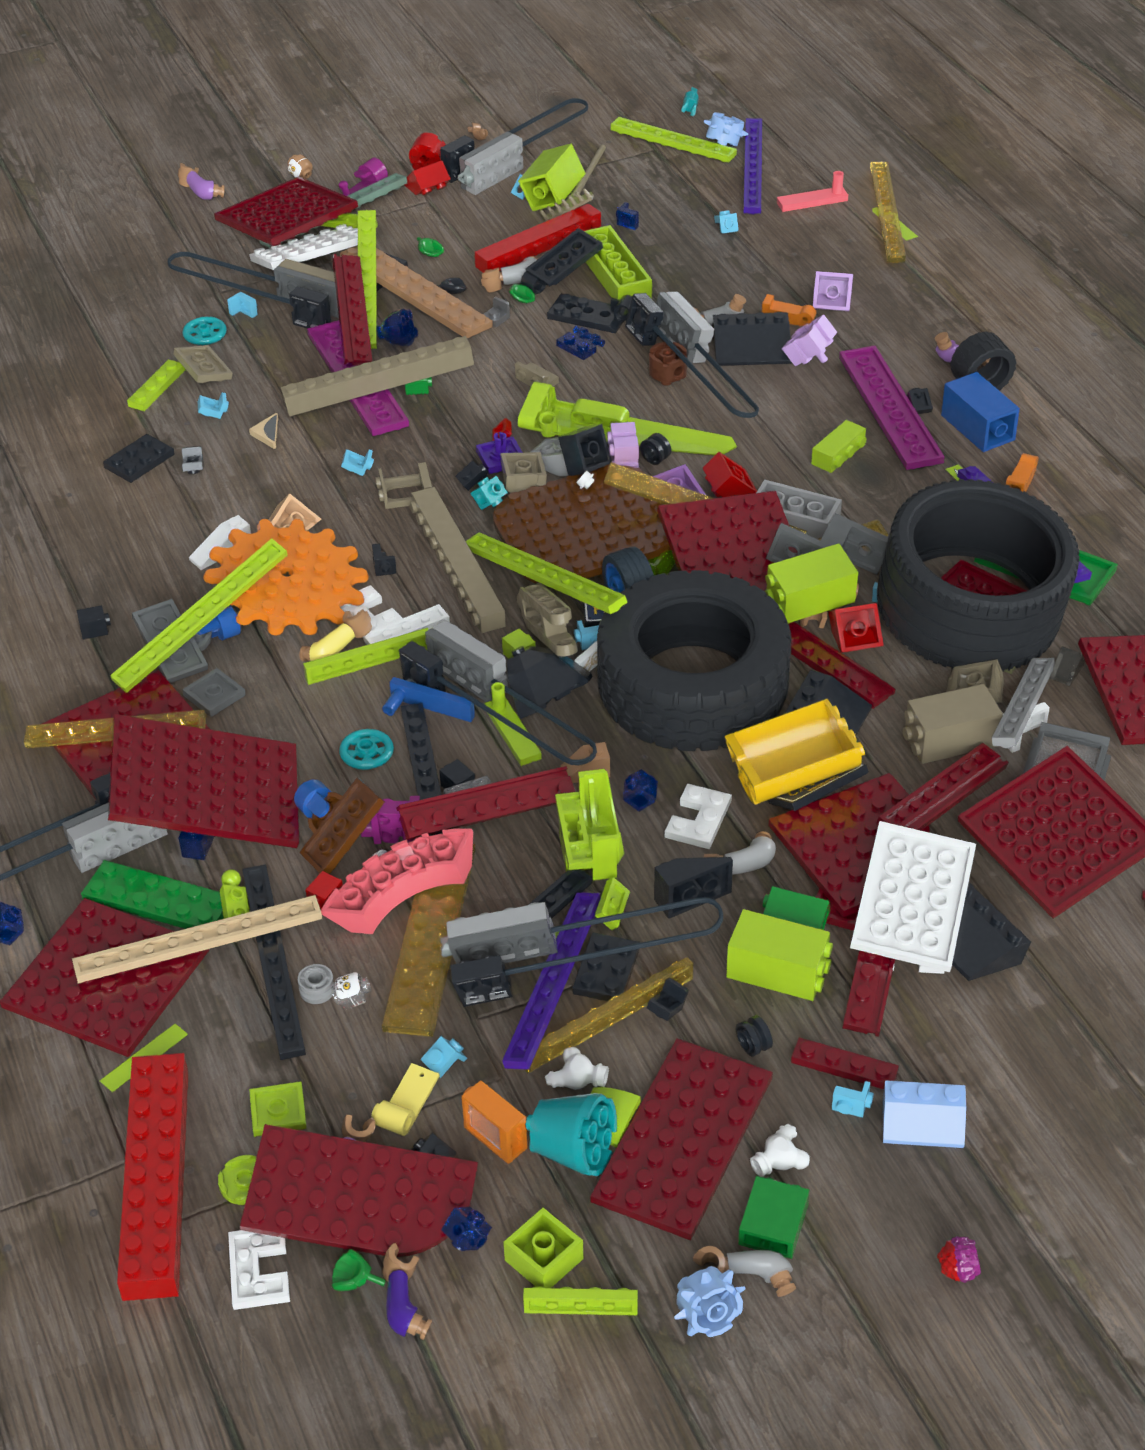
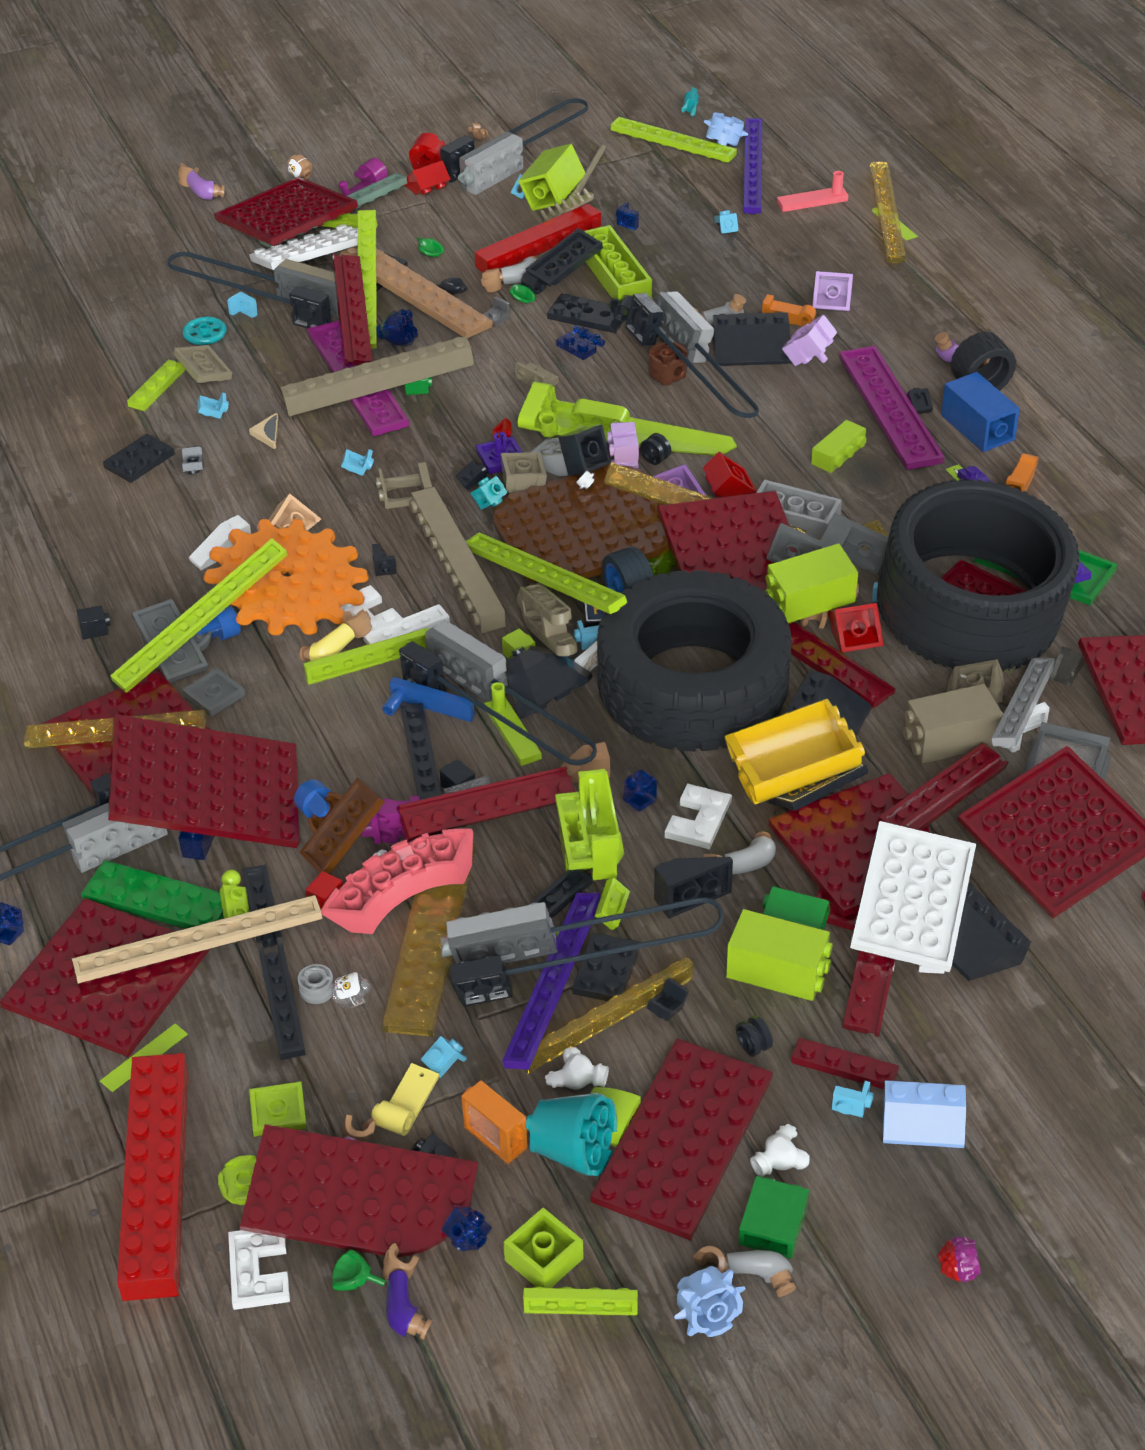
(366, 749): teal plate -> none

